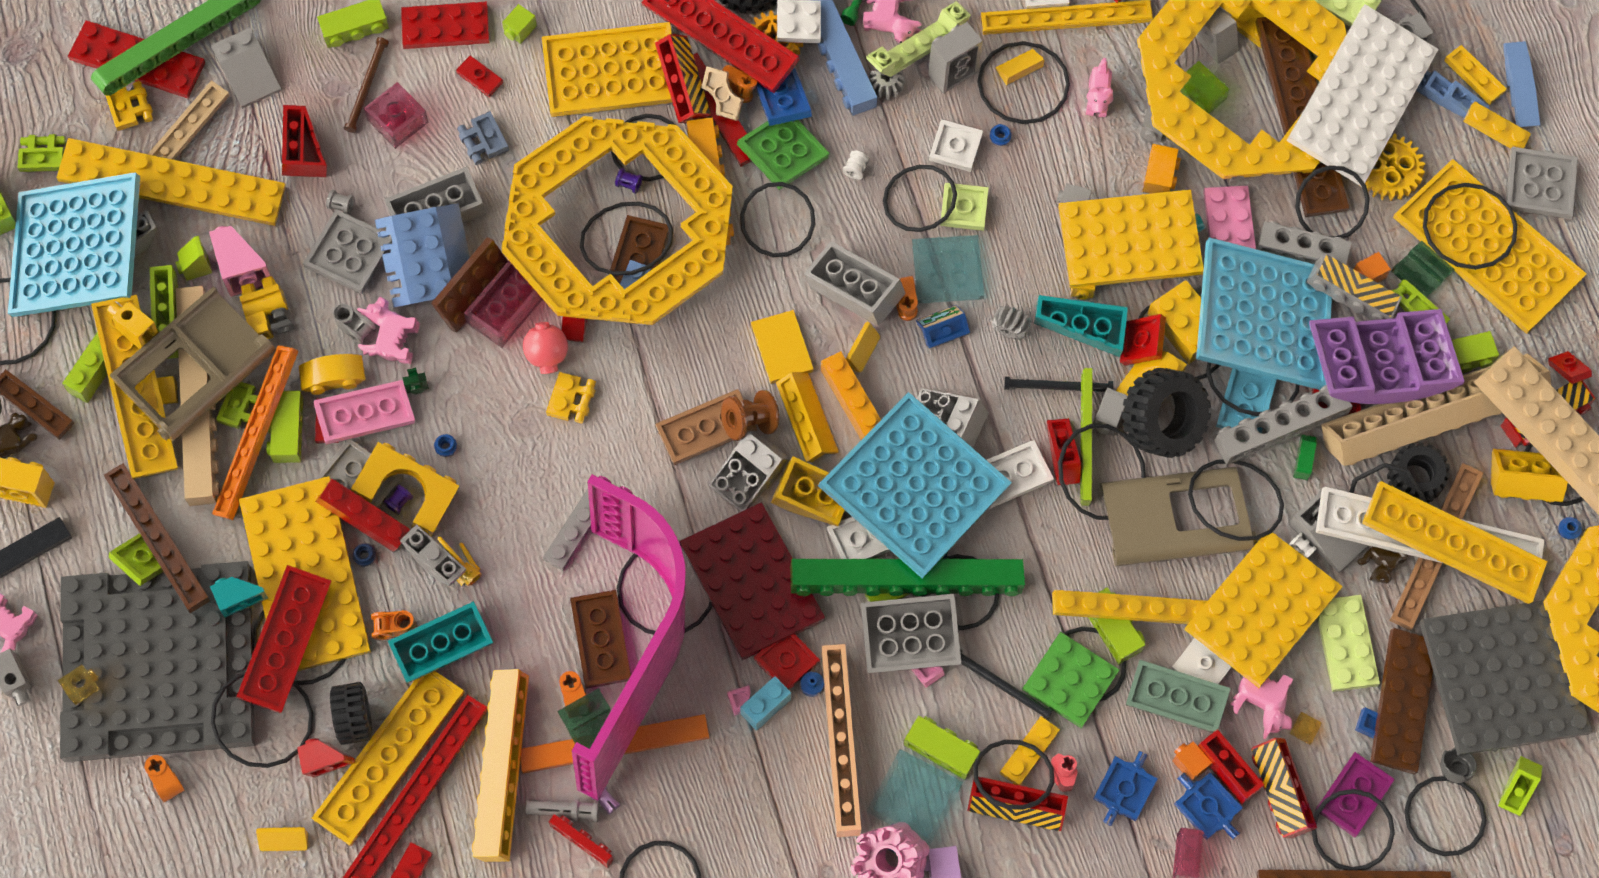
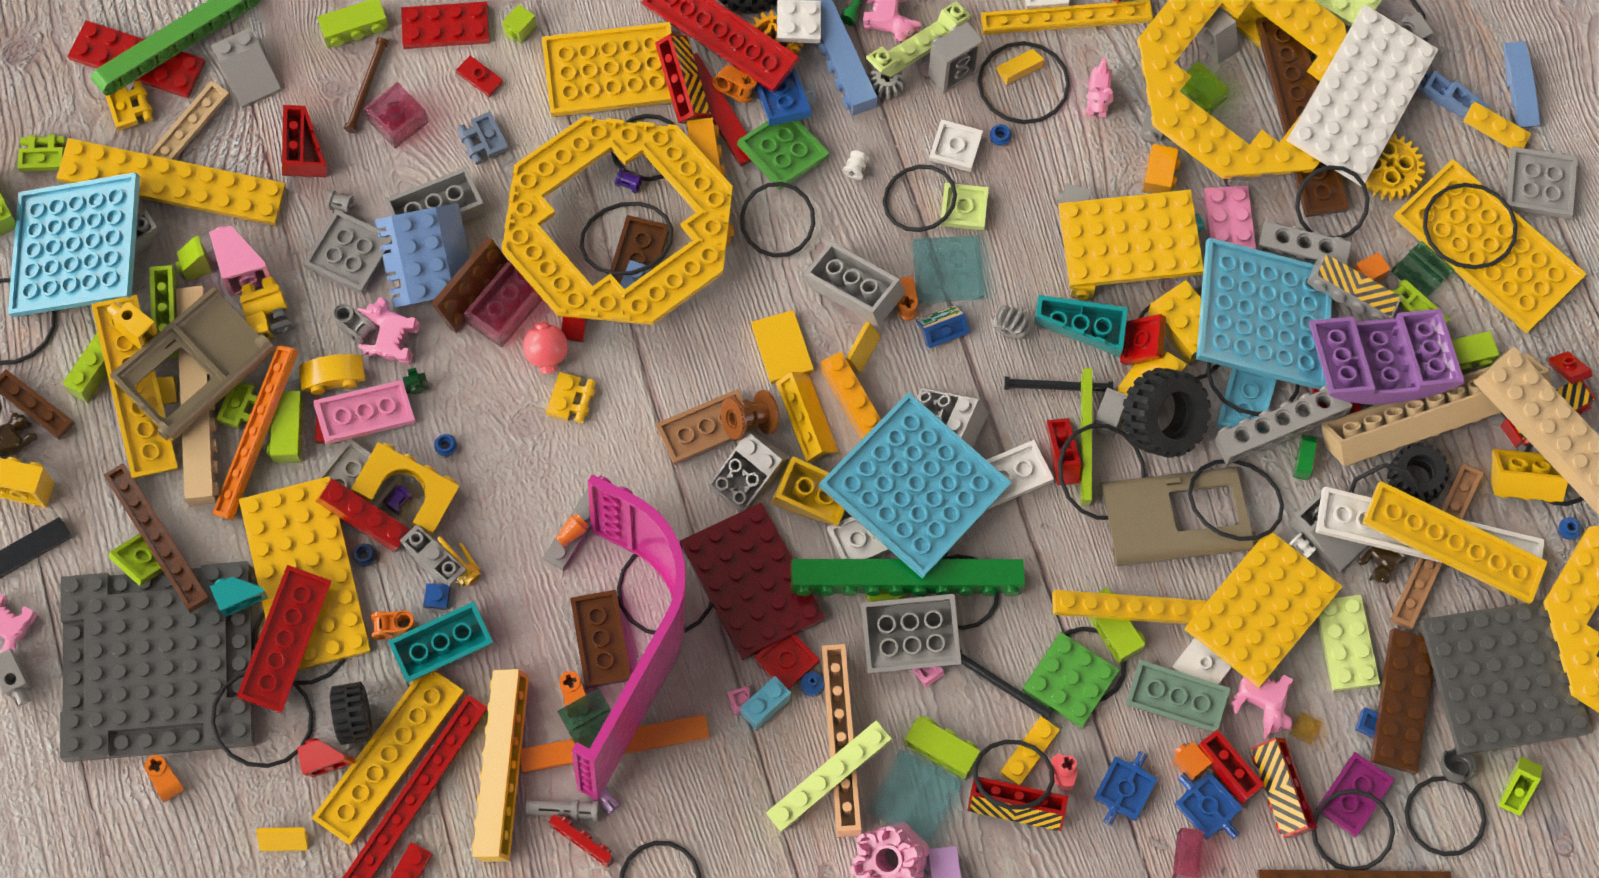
(70, 680): clear yellow brick -> none
(436, 596): none -> blue plate
(572, 529): none -> orange cone
(717, 84): tan tile -> none
(829, 775): none -> yellowish green arch
(1475, 74): yellow plate -> none

